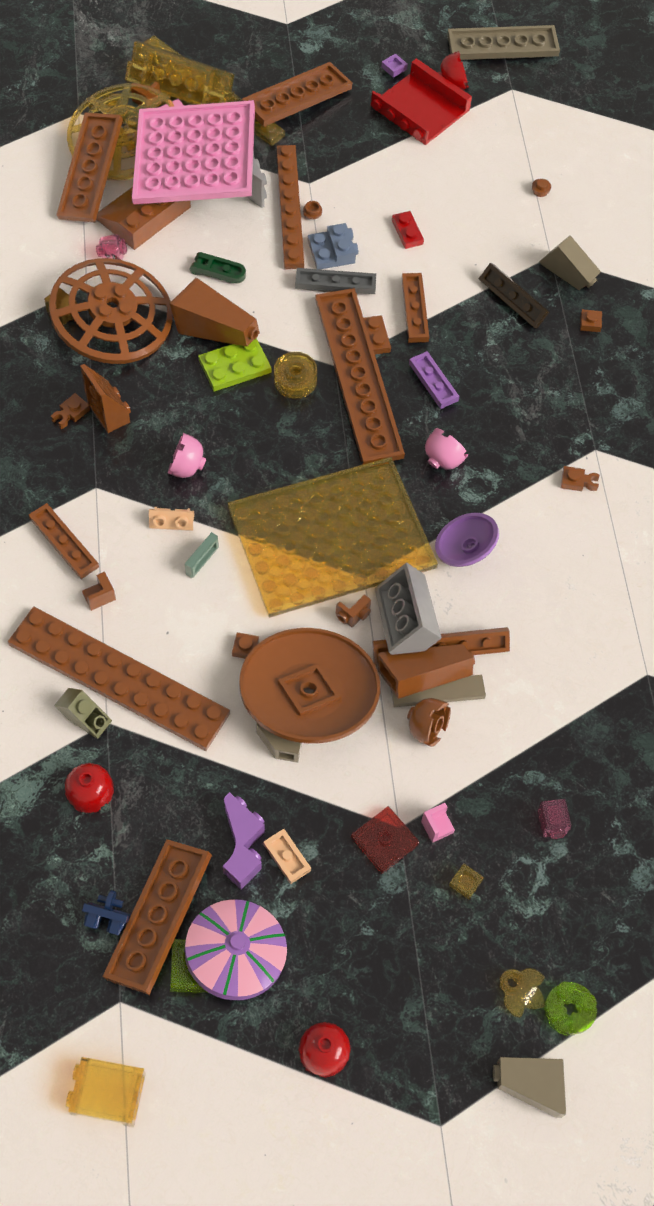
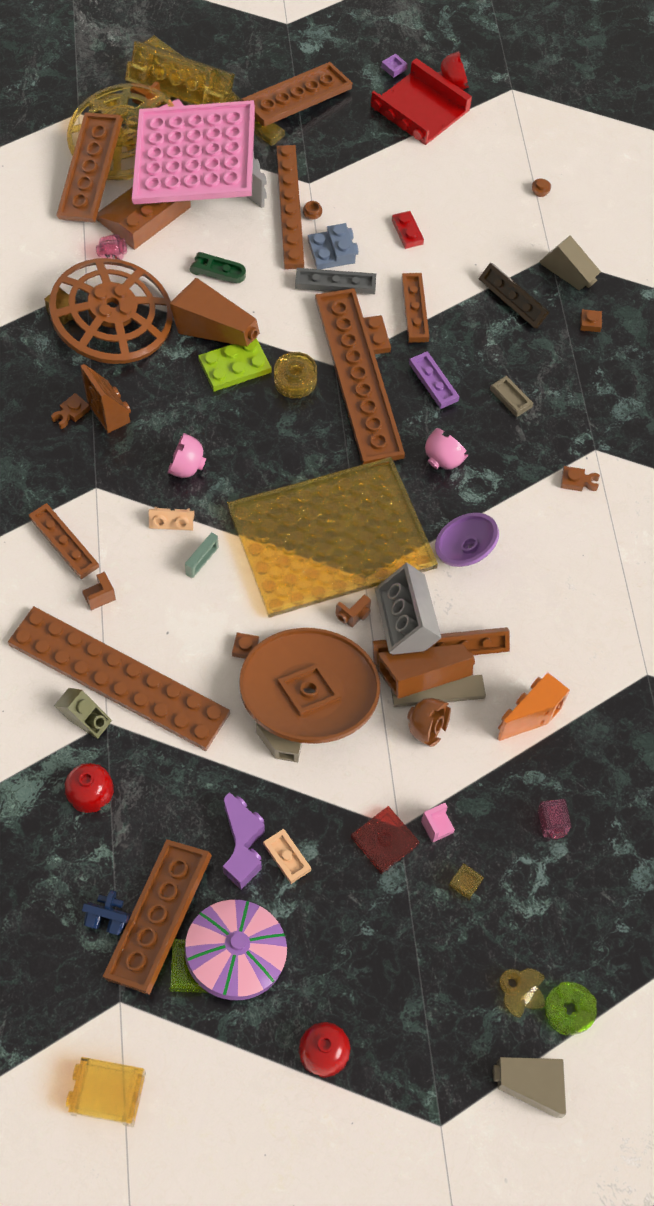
(504, 42): dark tan plate -> none
(511, 396): none -> dark tan tile
(534, 708): none -> orange slope

